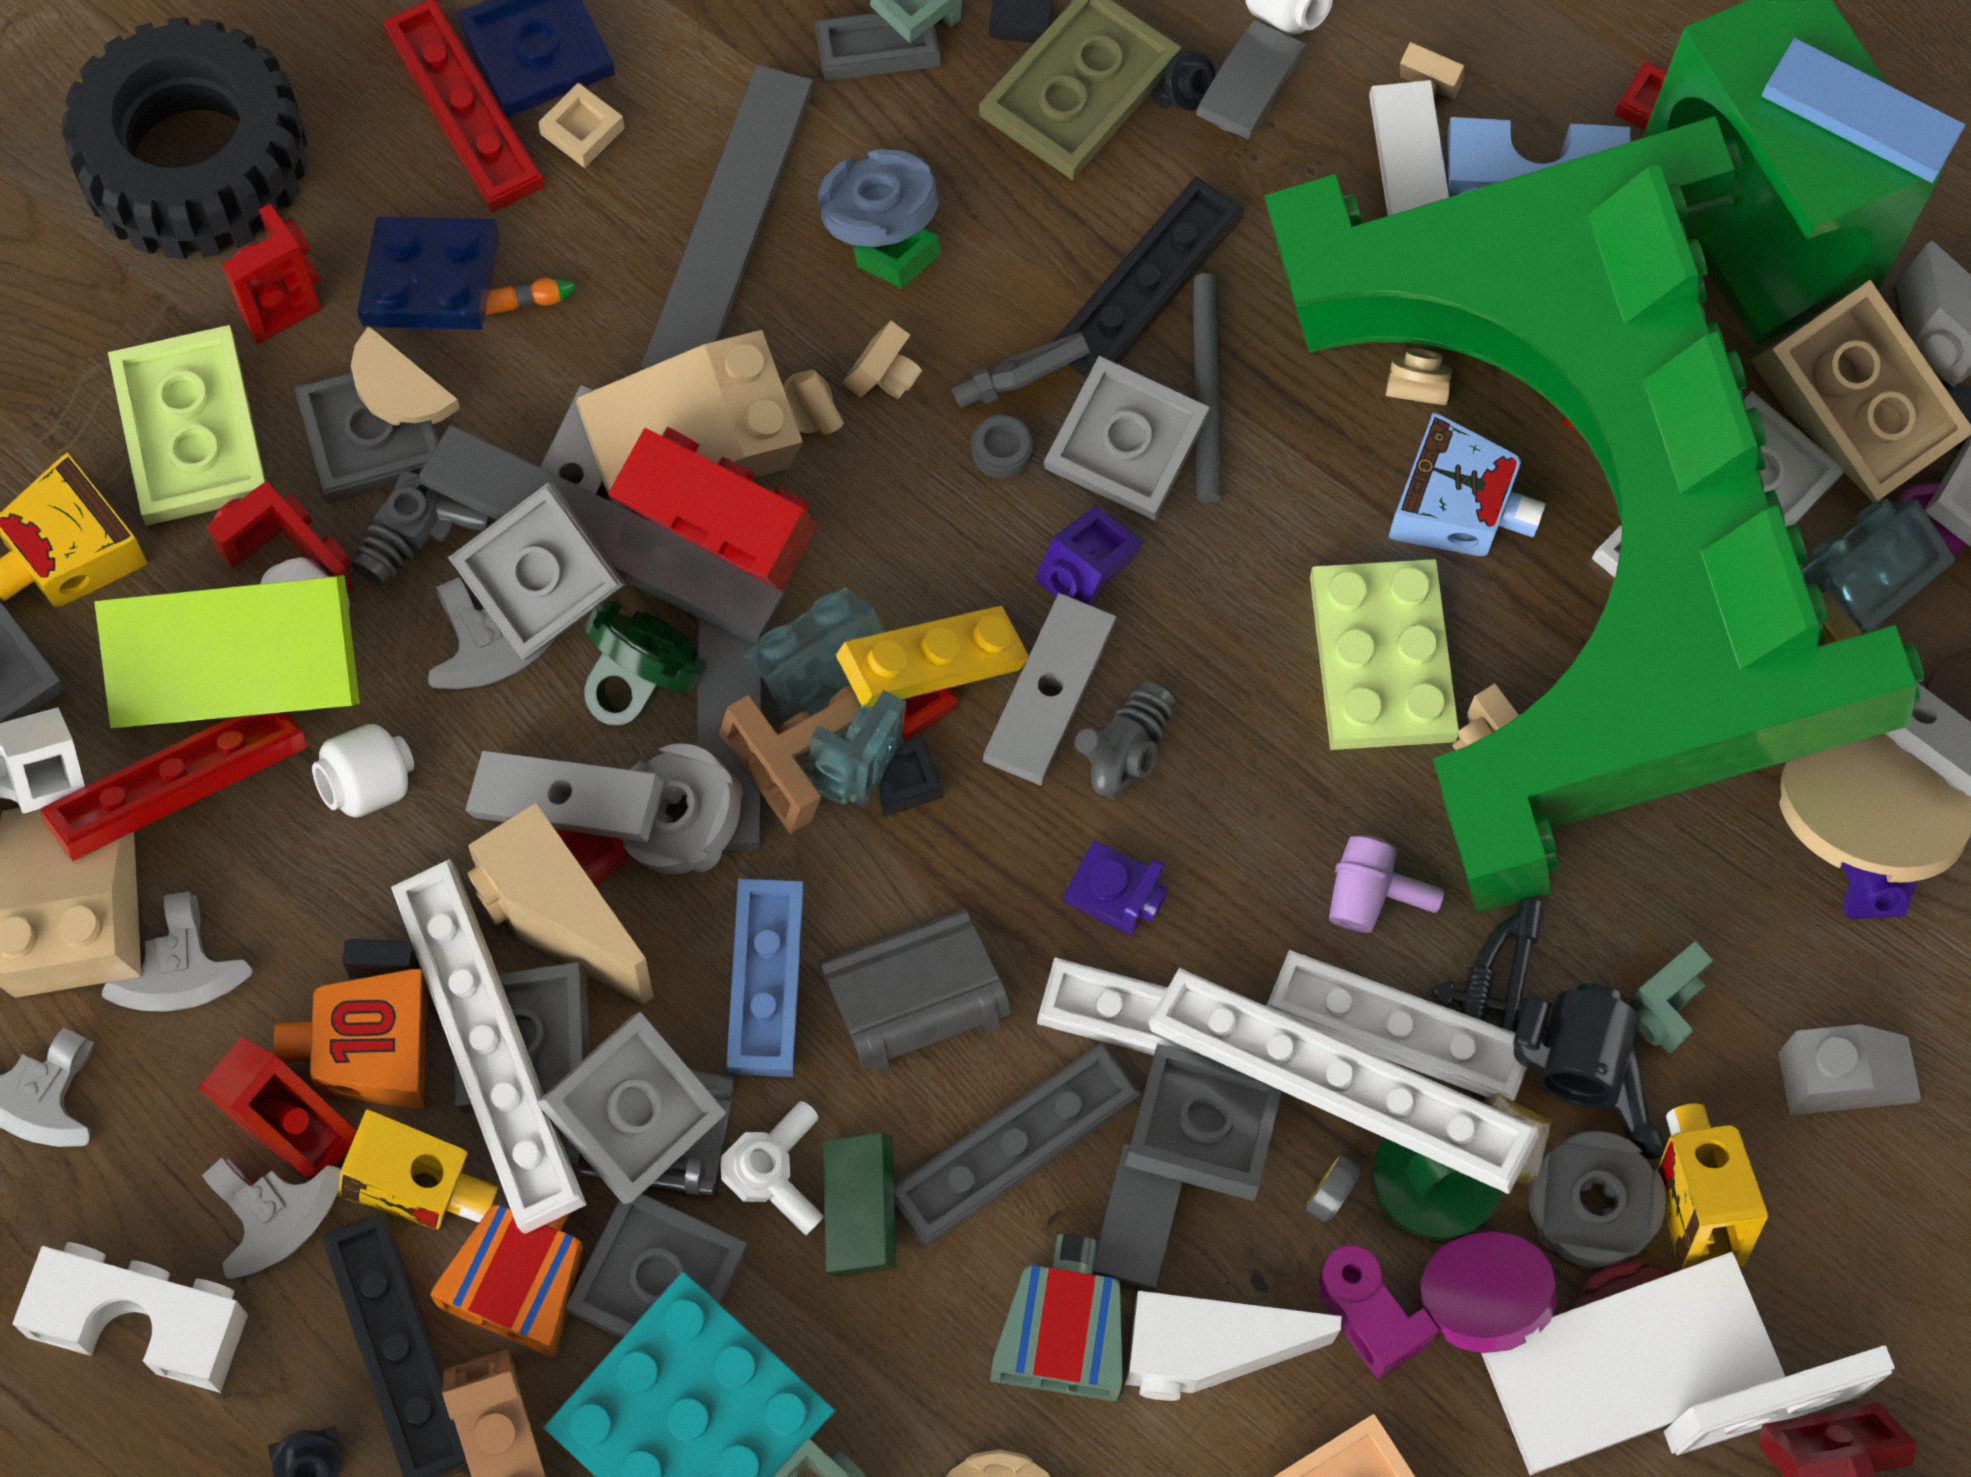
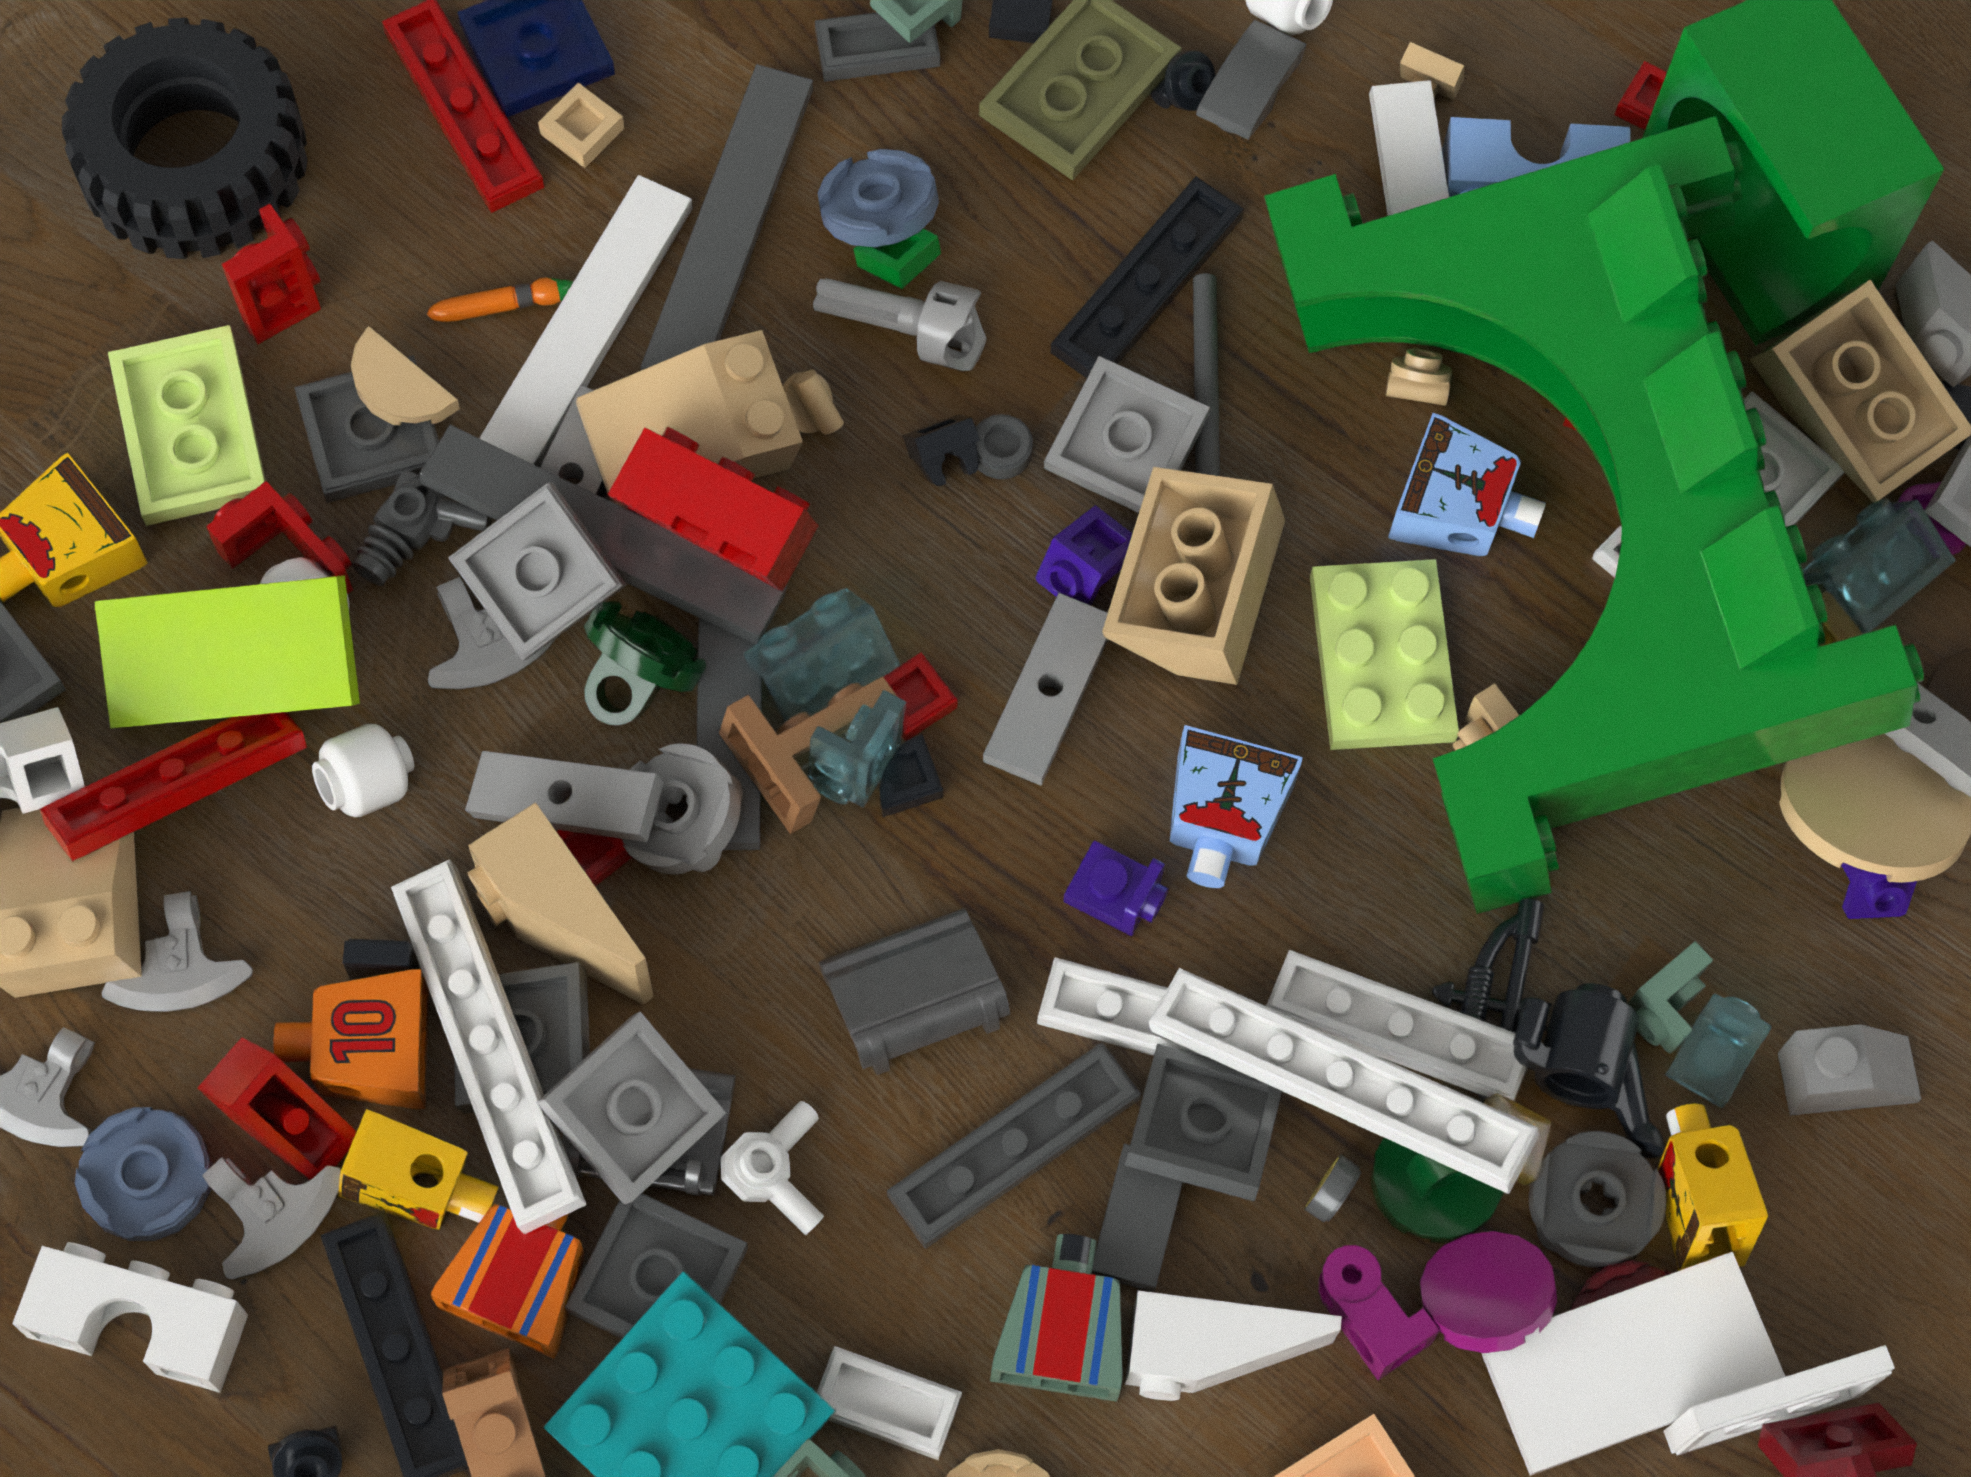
(143, 1174): none -> sand blue tile
(428, 273): clear blue plate -> none
(588, 320): none -> white tile
(765, 978): medium blue plate -> none
(859, 1204): dark green tile -> none
(883, 364): tan tile -> none
(888, 1402): none -> white tile
(933, 655): yellow plate -> none
(939, 322): none -> light grey piece
(952, 436): none -> black tile
(1019, 370): dark grey piece -> none
(1128, 742): dark grey piece -> none
(1196, 573): none -> tan slope
(1227, 801): none -> light blue torso
(1367, 878): lavender piece -> none
(1719, 1048): none -> clear light blue bracket
(1863, 110): medium blue tile -> none

